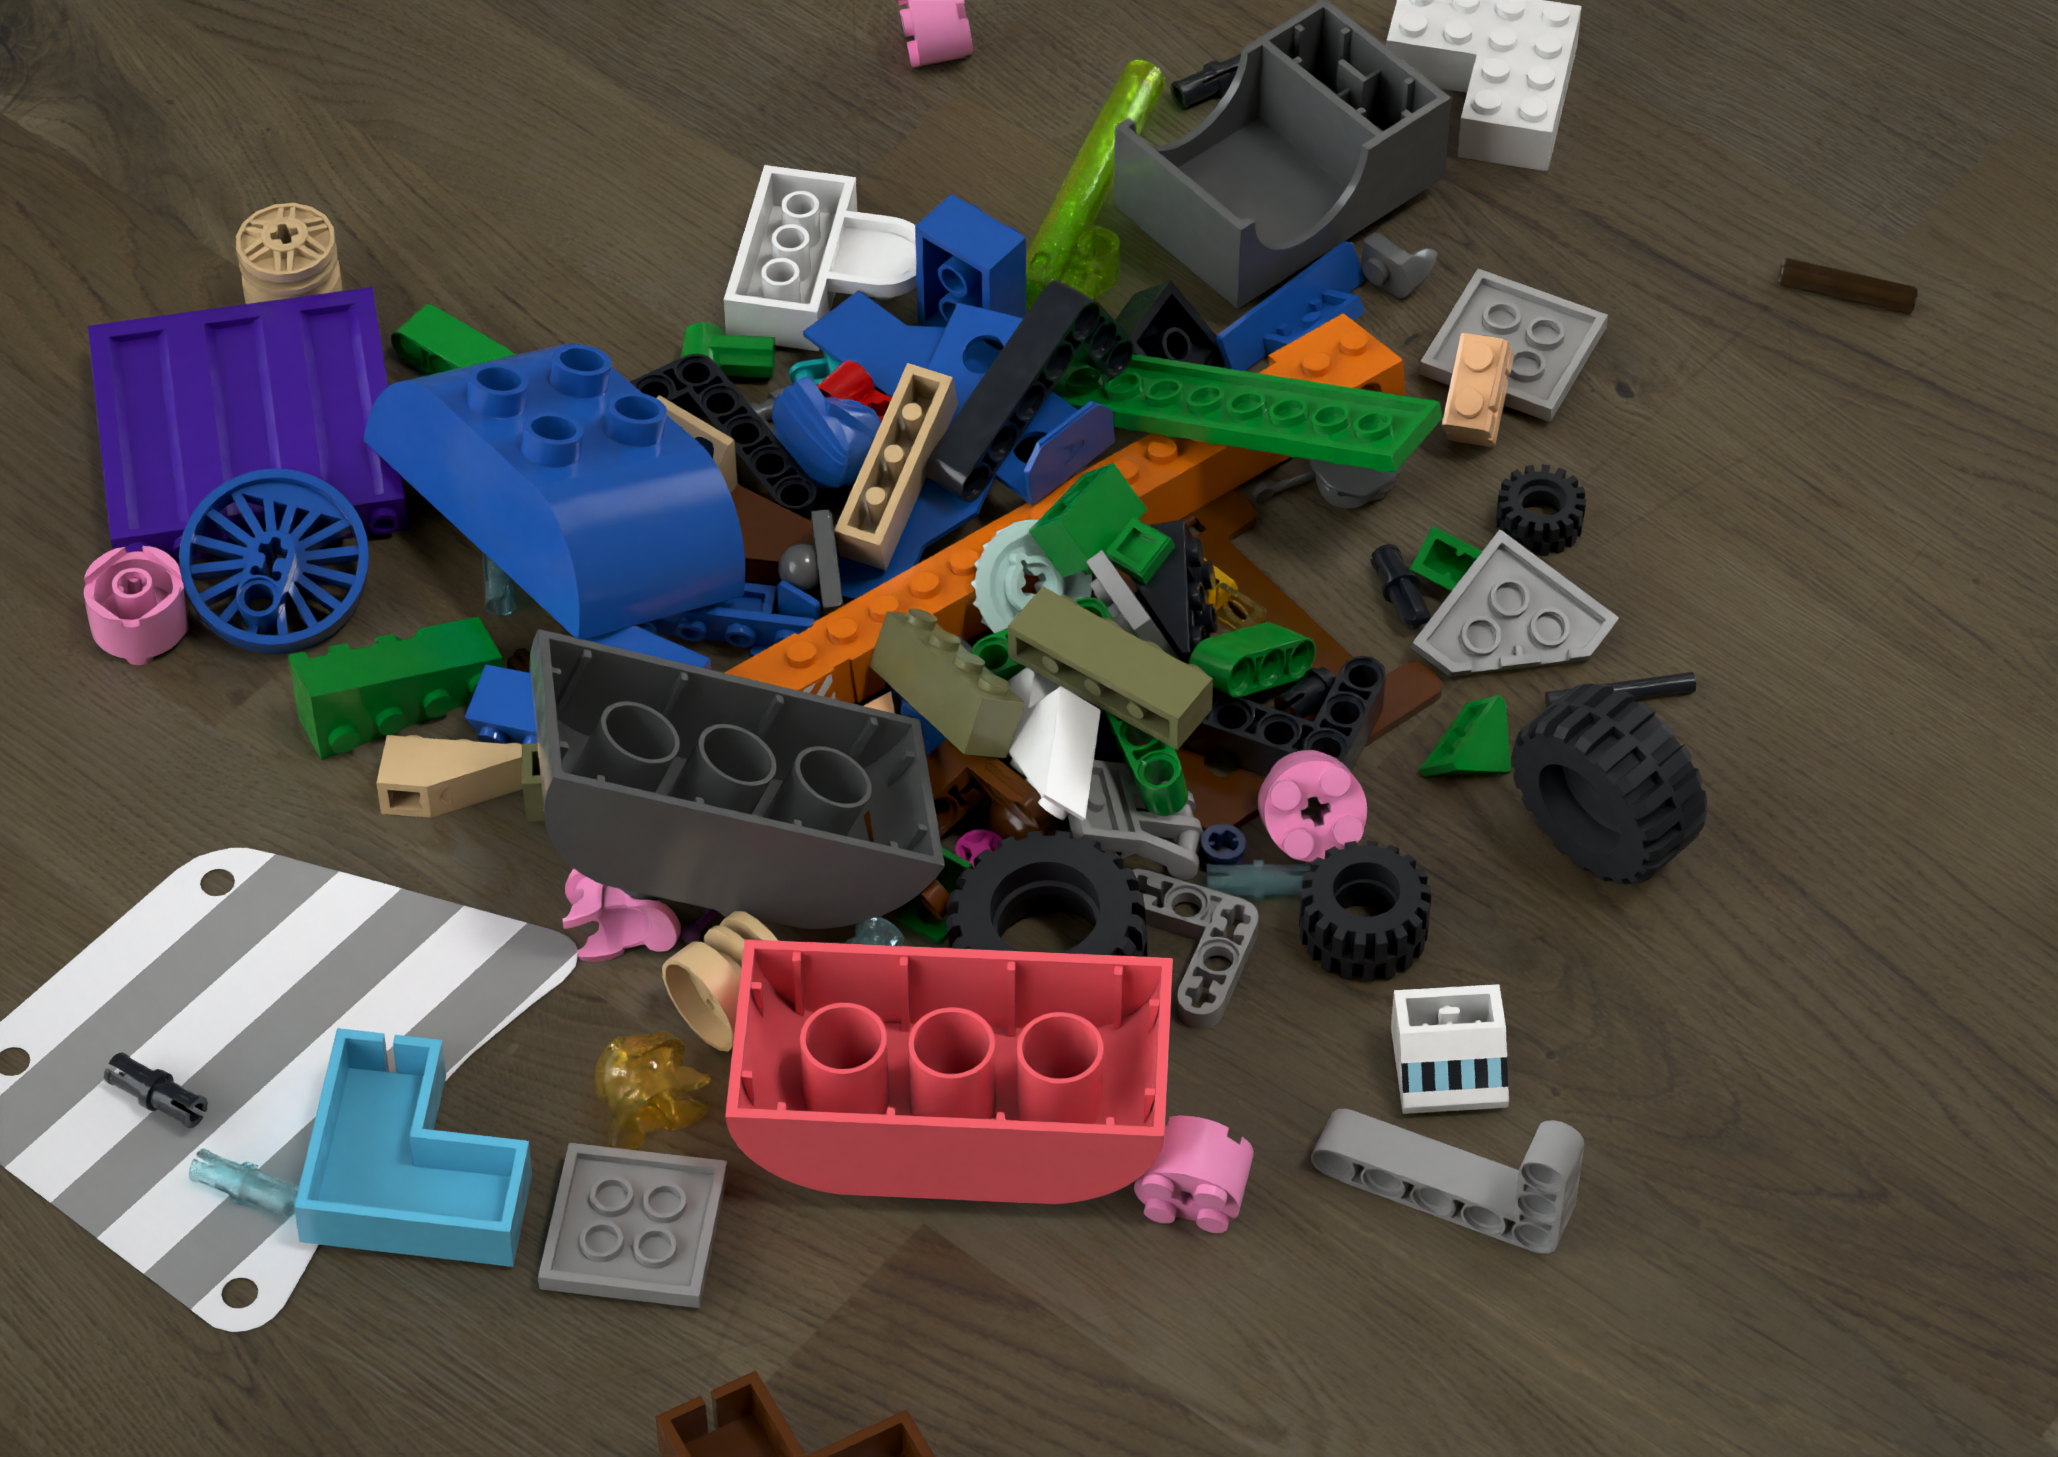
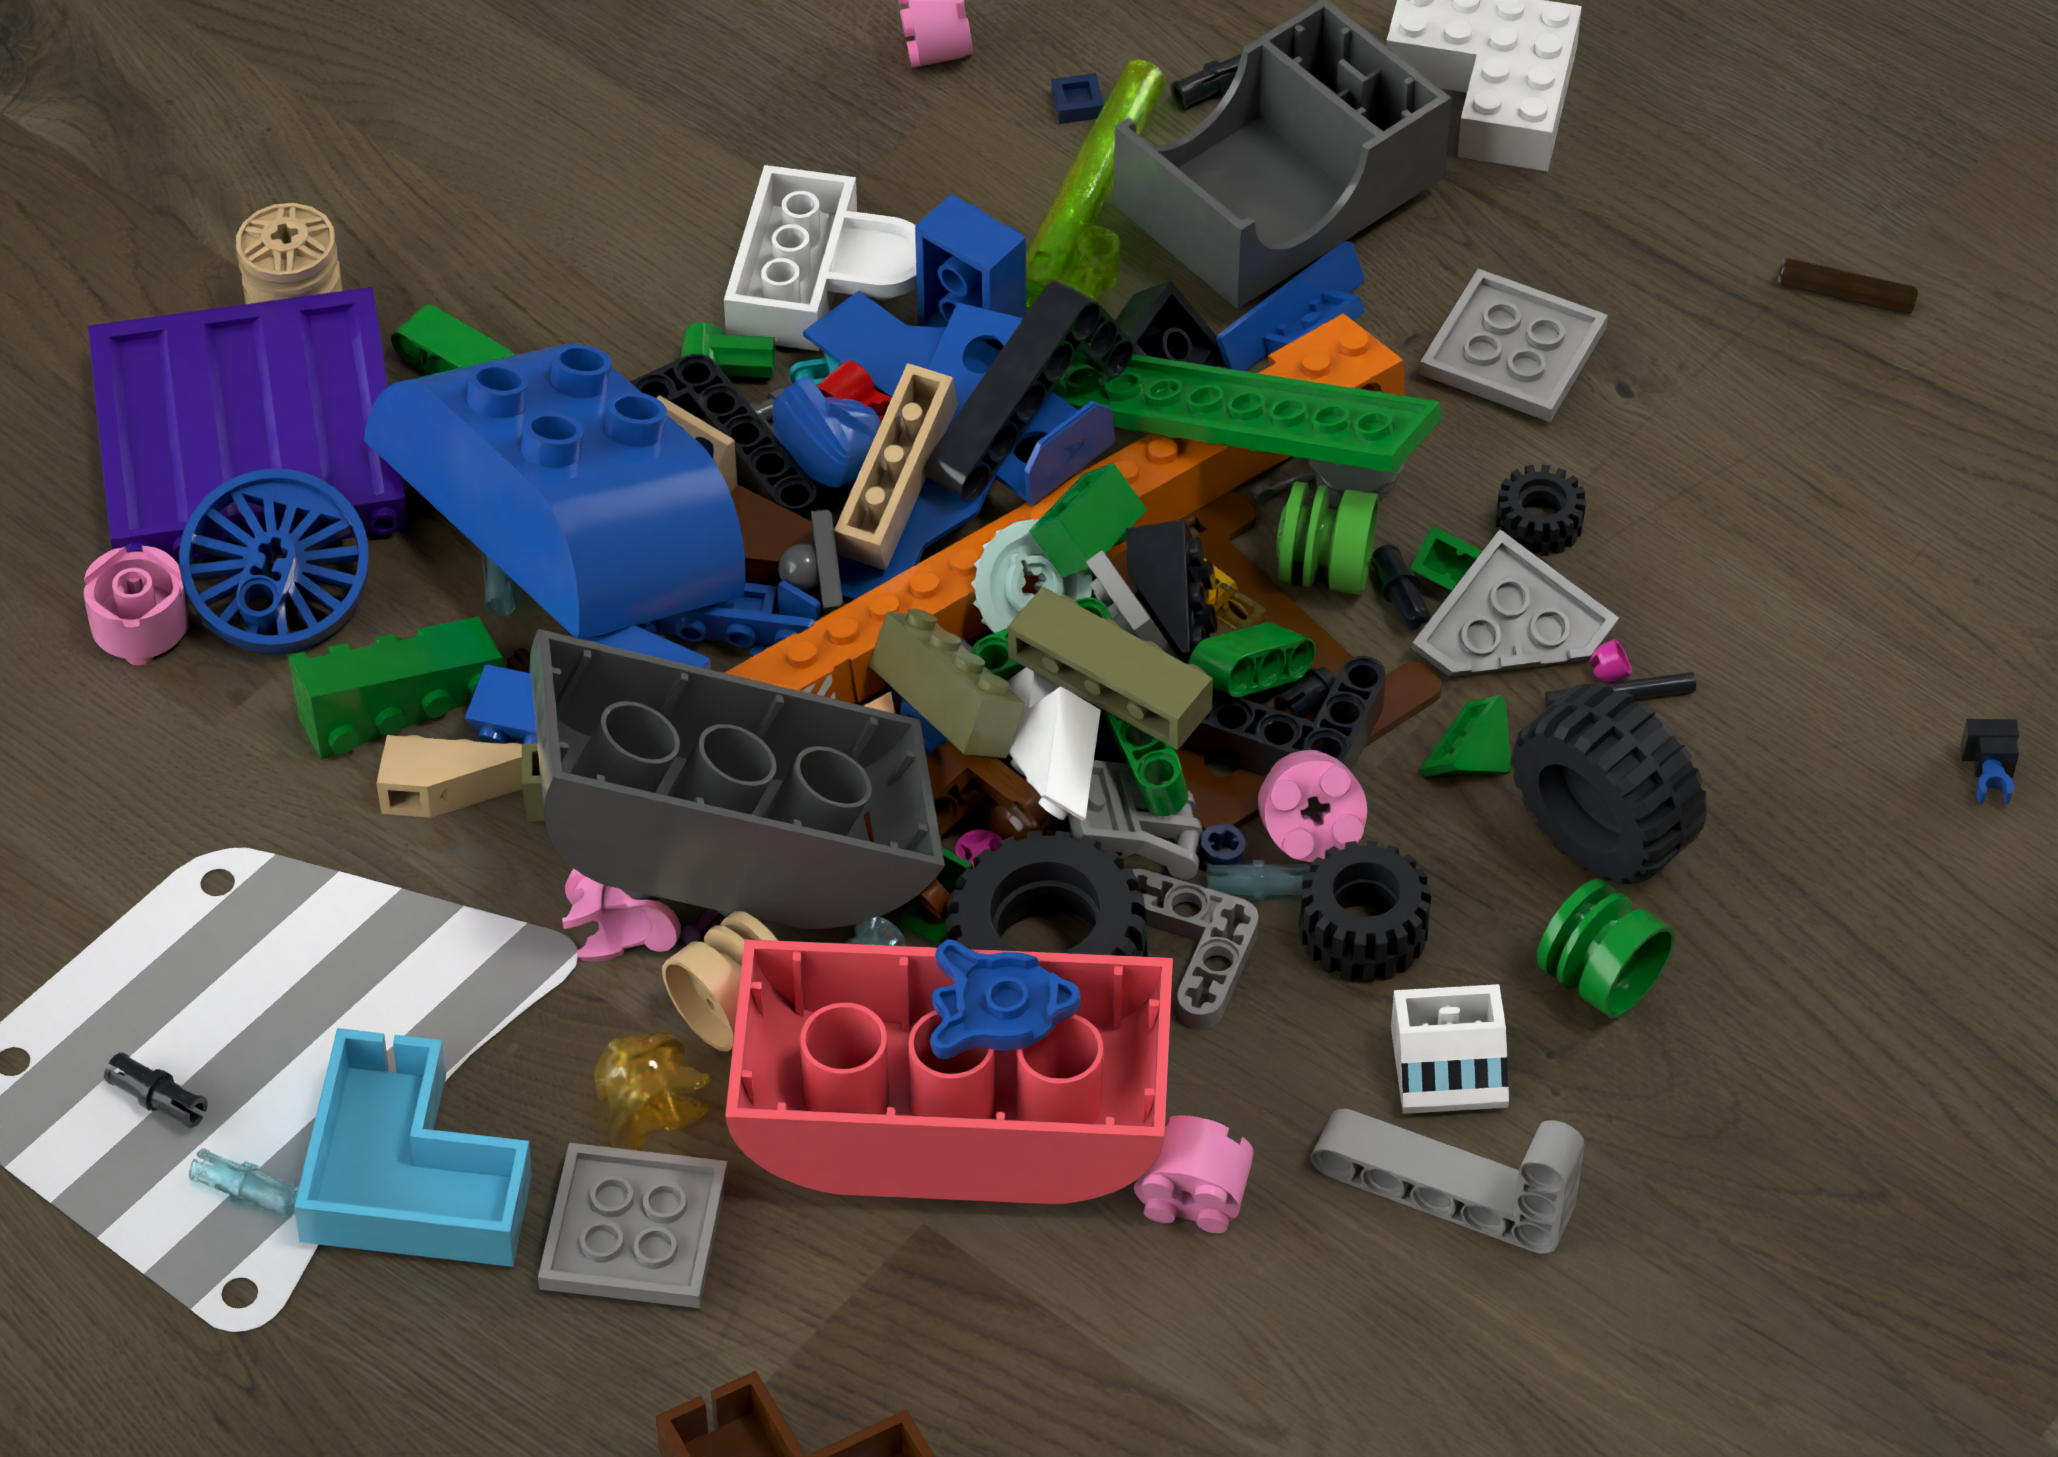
(996, 1001): none -> blue tile
(1077, 98): none -> dark blue tile
(1139, 550): green tile -> none
(1327, 537): none -> bright green wheel
(1393, 267): dark grey plate -> none
(1477, 390): light nougat brick -> none
(1605, 948): none -> green wheel
(1610, 662): none -> dark pink hinge
(1995, 752): none -> black piece

